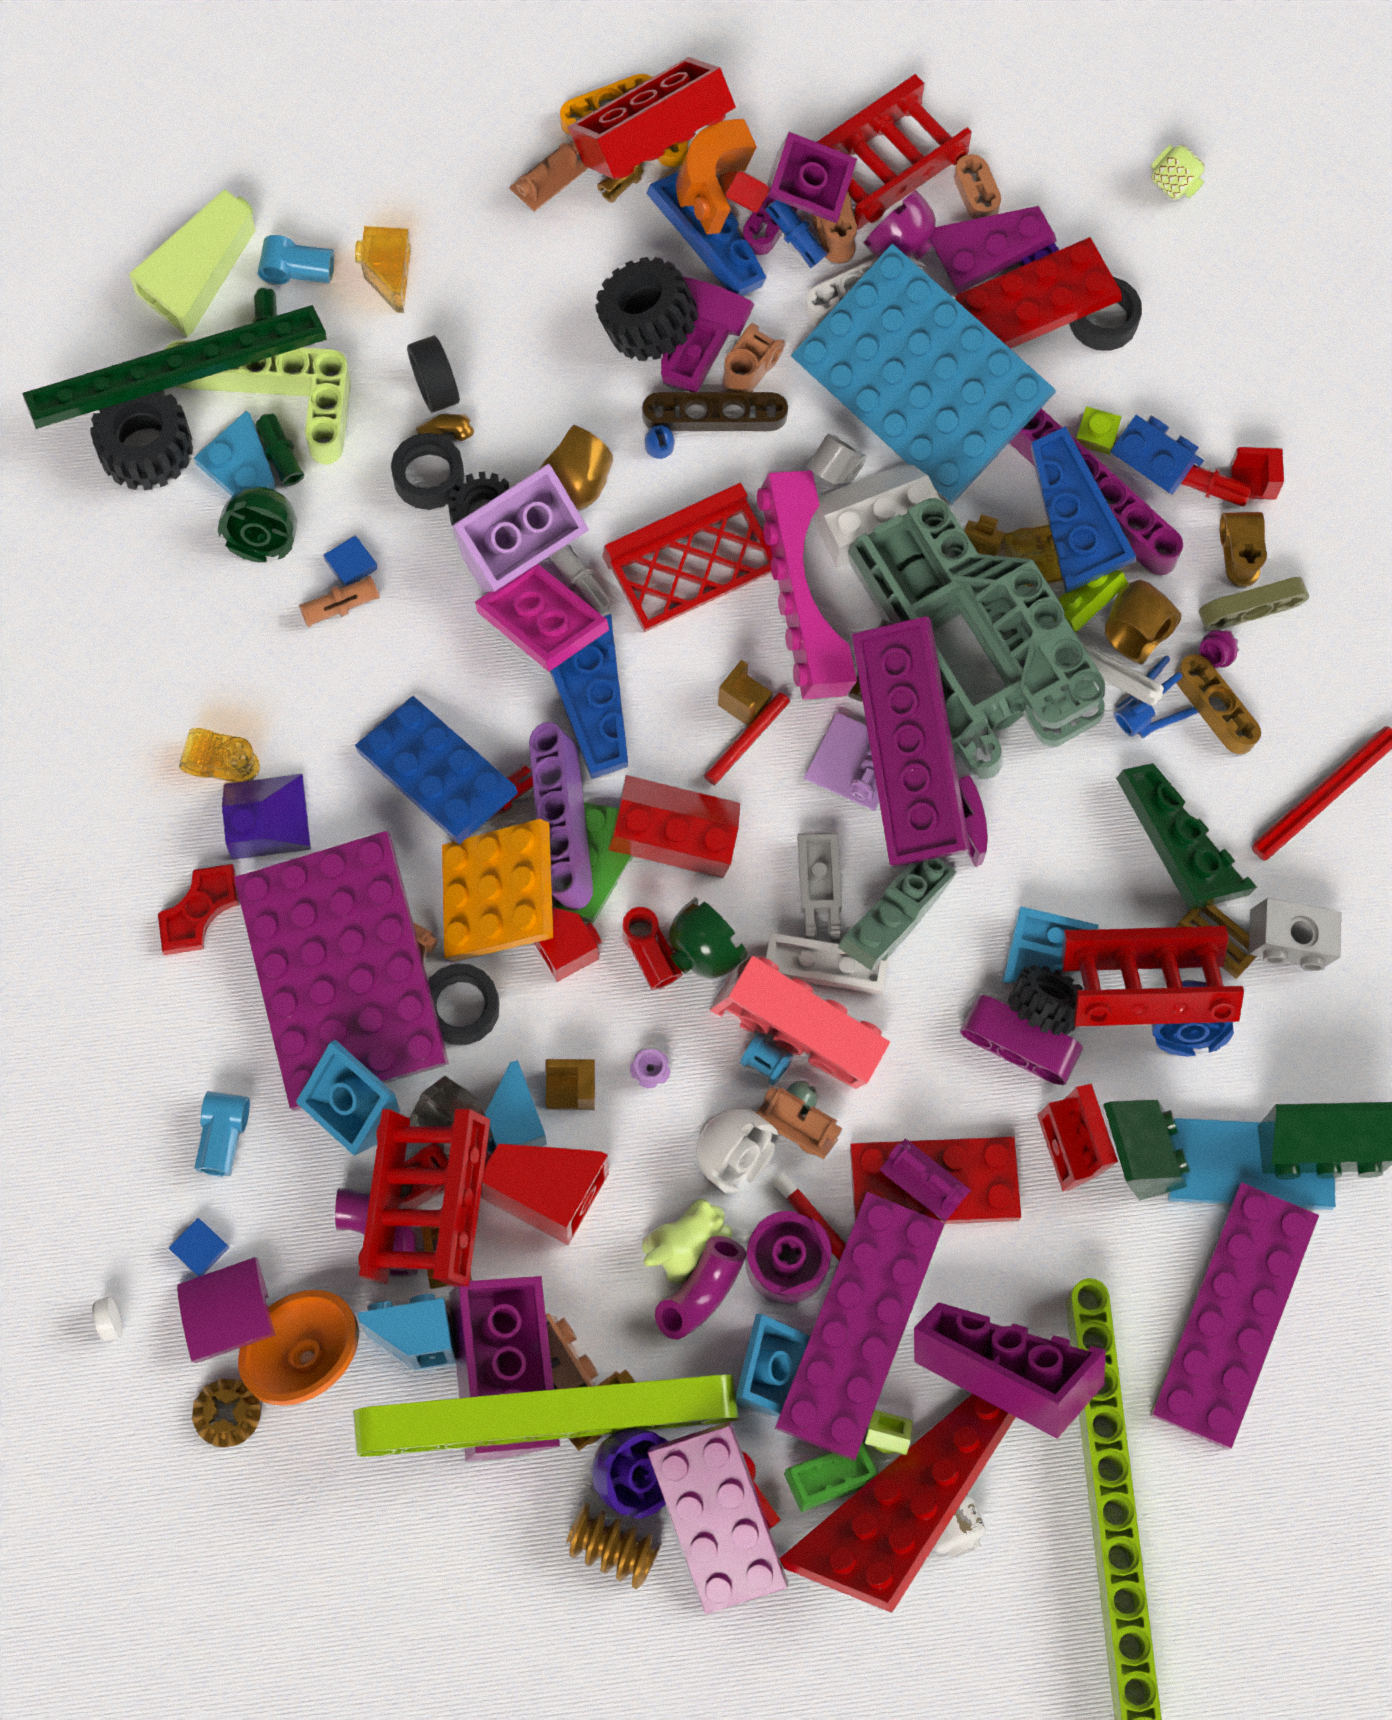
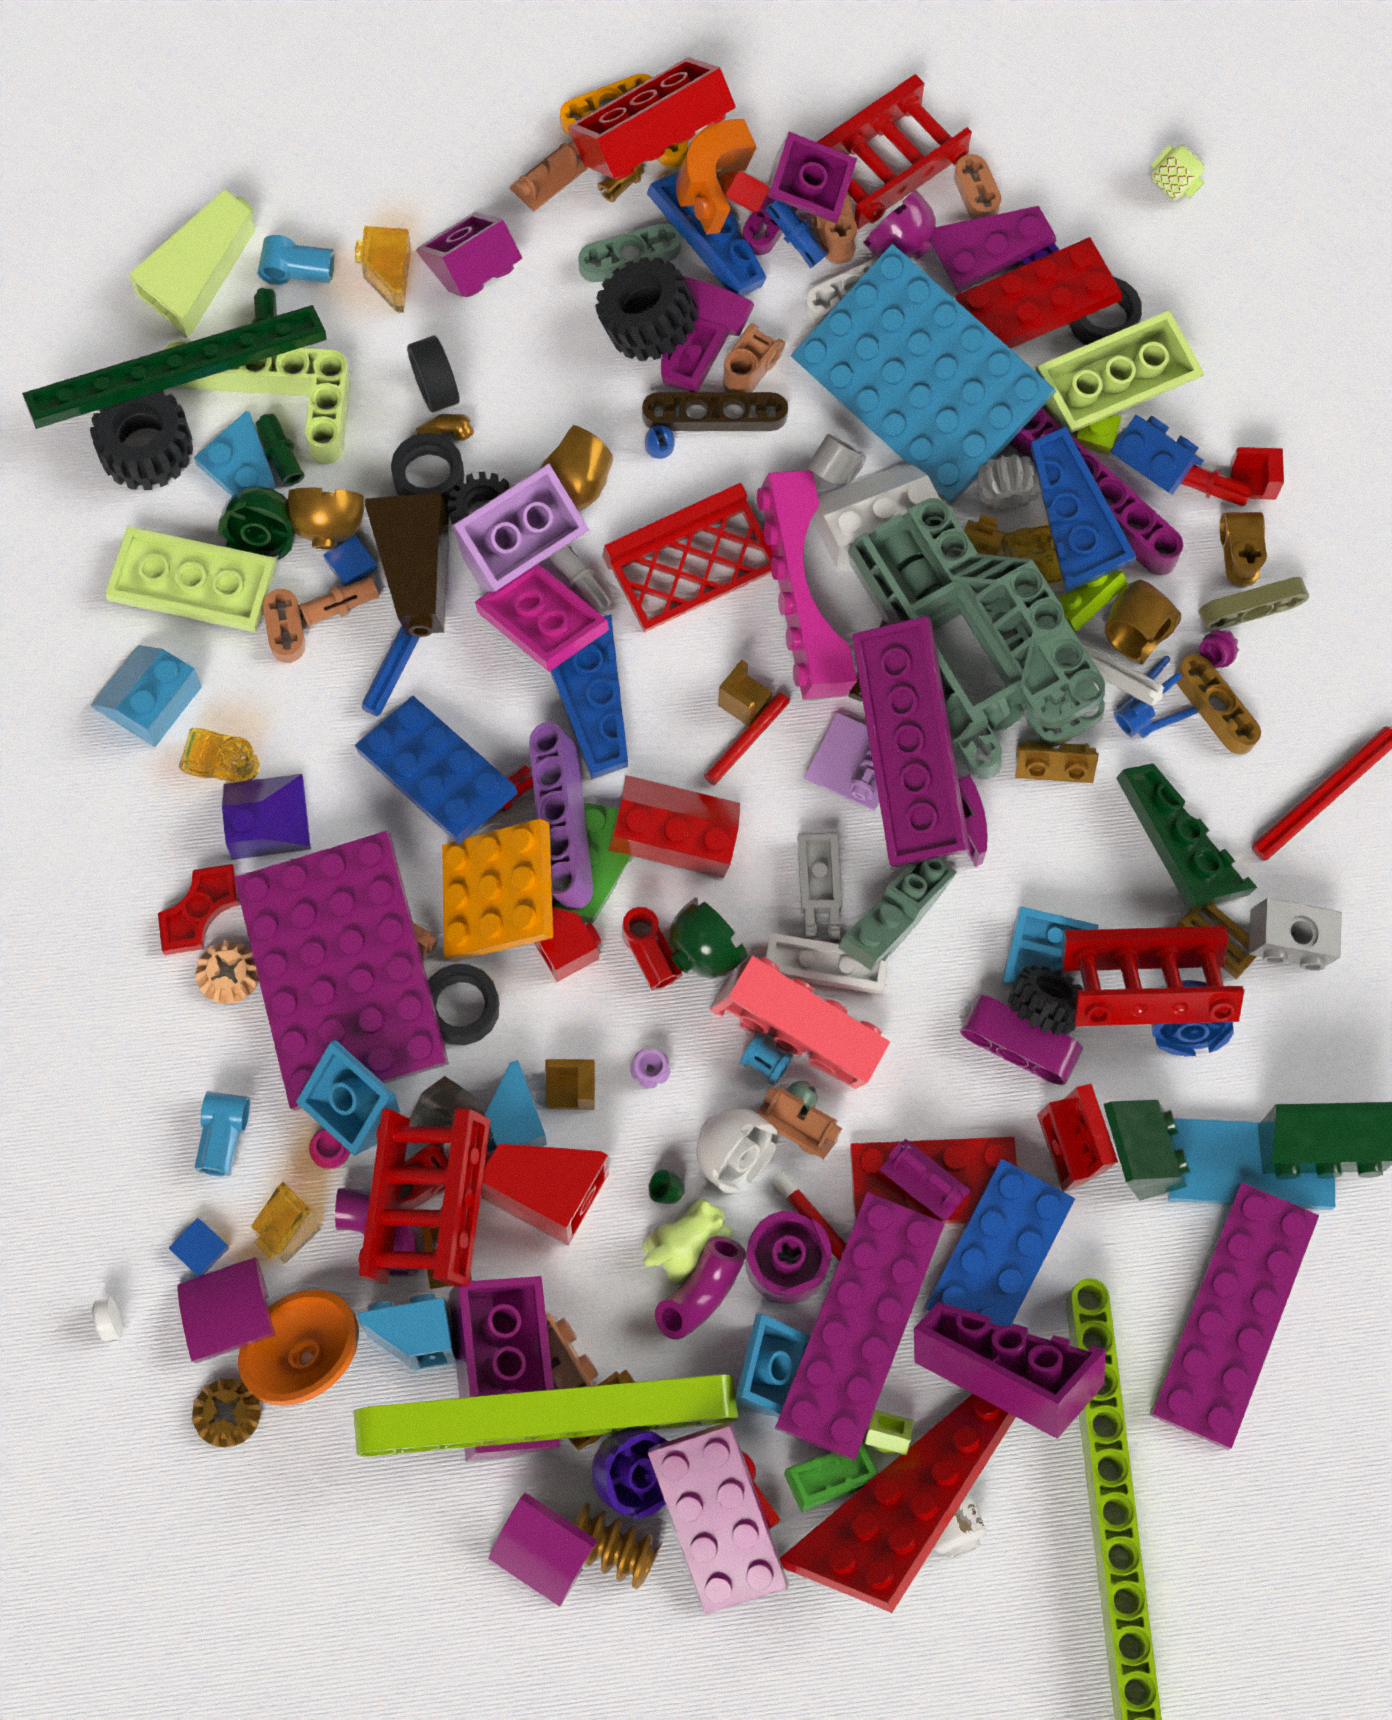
(148, 693): none -> dark azure slope
(191, 579): none -> yellowish green plate
(222, 989): none -> light nougat gear
(276, 626): none -> nougat beam
(284, 1225): none -> clear yellow slope
(325, 515): none -> pearl gold cylinder
(327, 1151): none -> dark pink plate
(389, 673): none -> blue axle
(413, 553): none -> dark brown slope
(471, 254): none -> magenta slope
(542, 1549): none -> magenta slope
(601, 250): none -> sand green beam
(666, 1187): none -> dark green hinge
(1002, 1245): none -> blue plate
(1007, 482): none -> light grey gear
(1067, 764): none -> pearl gold hinge
(1118, 372): none -> yellowish green slope

